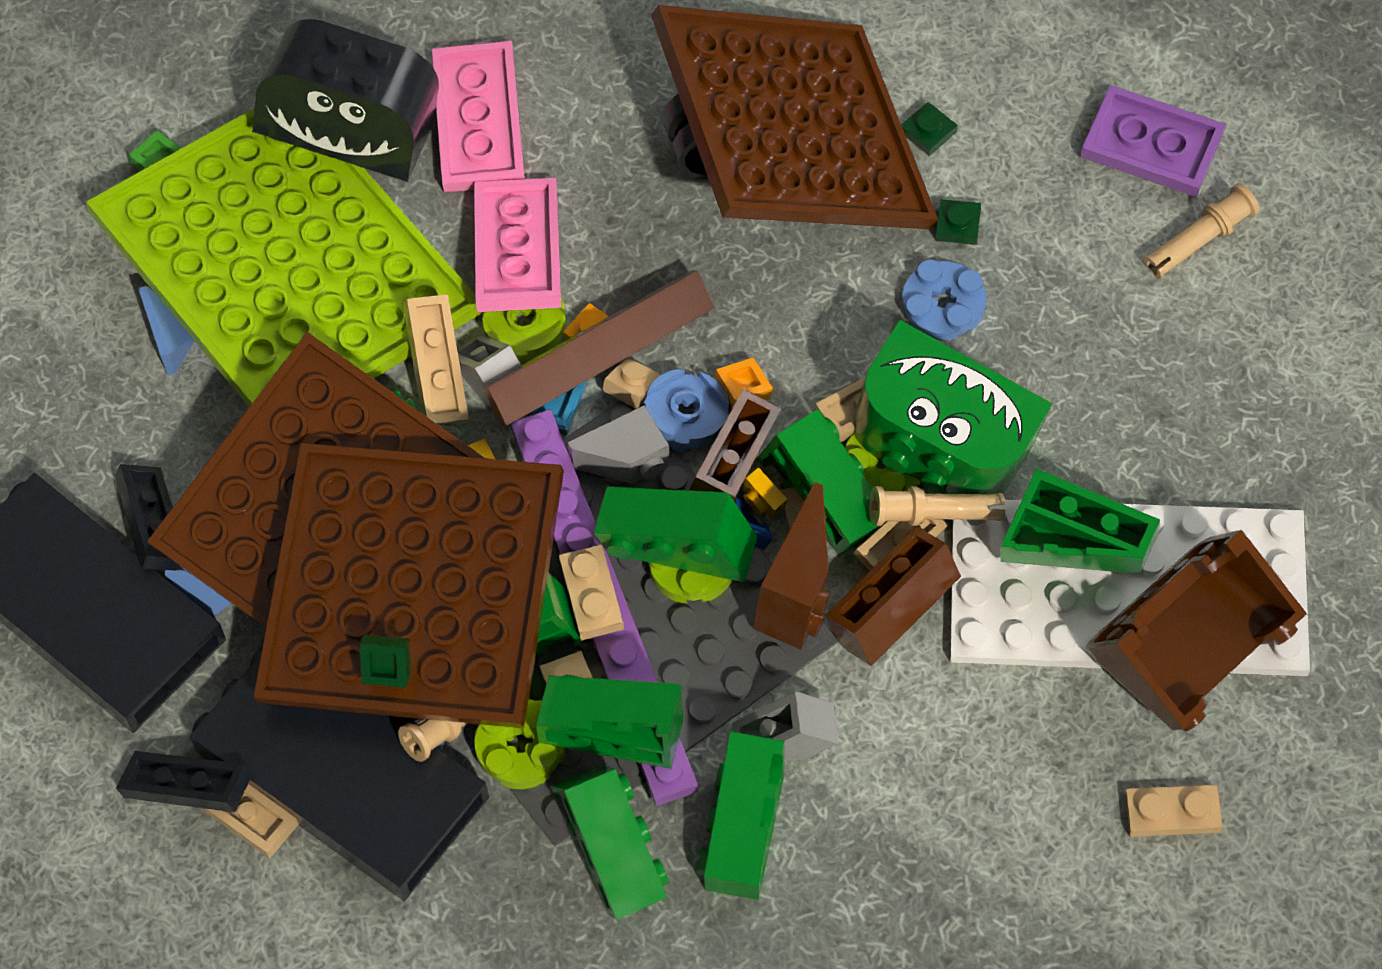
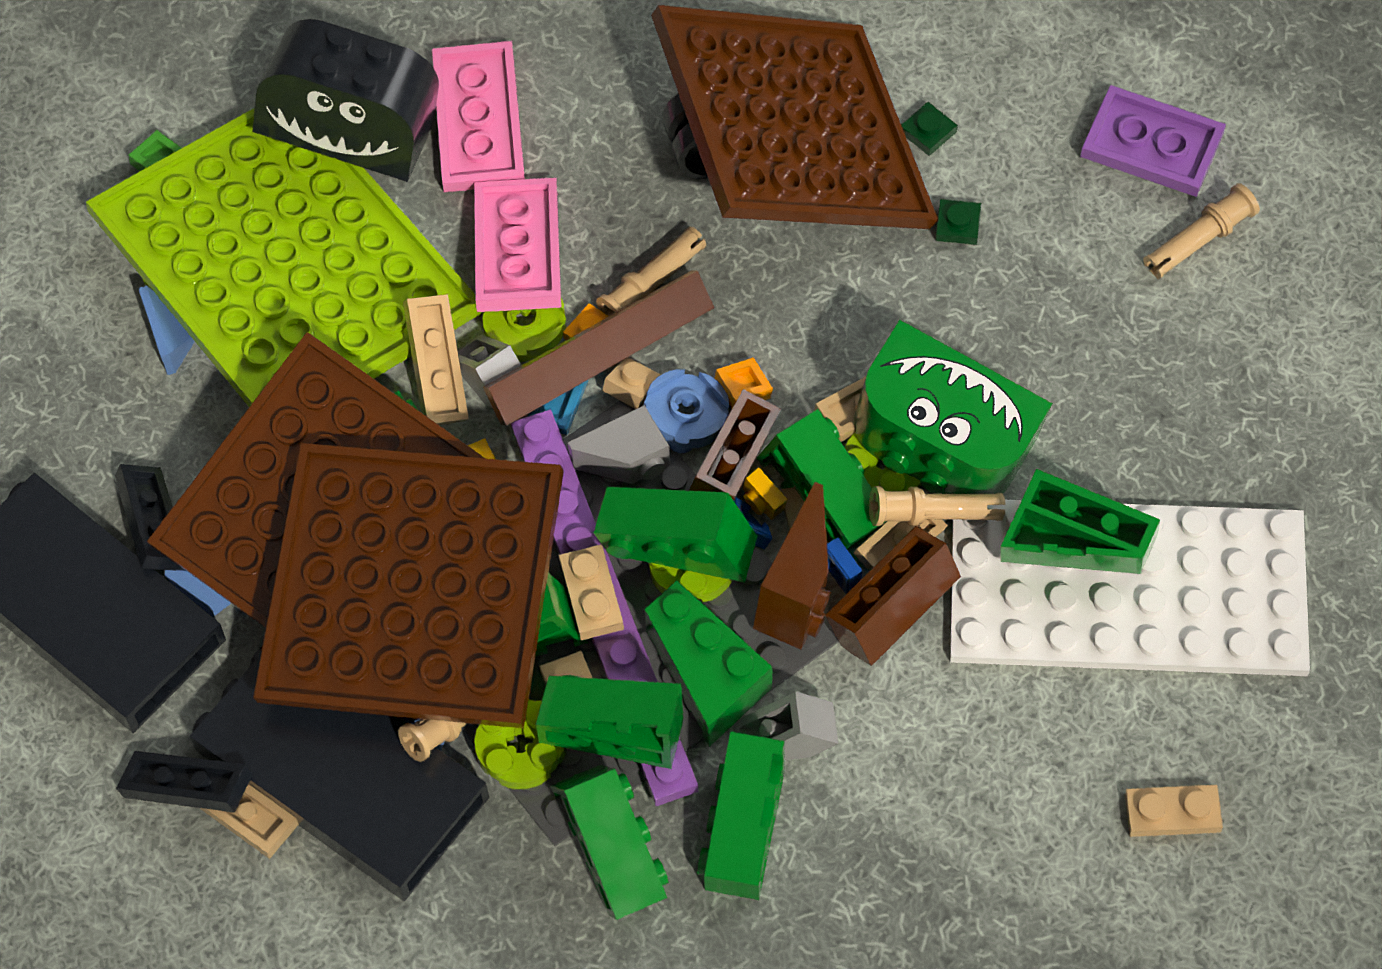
(385, 661): dark green plate -> none
(653, 274): none -> tan pin
(714, 666): none -> green wedge
(843, 566): none -> blue tile
(944, 277): medium blue plate -> none
(1196, 627): reddish brown windscreen -> none

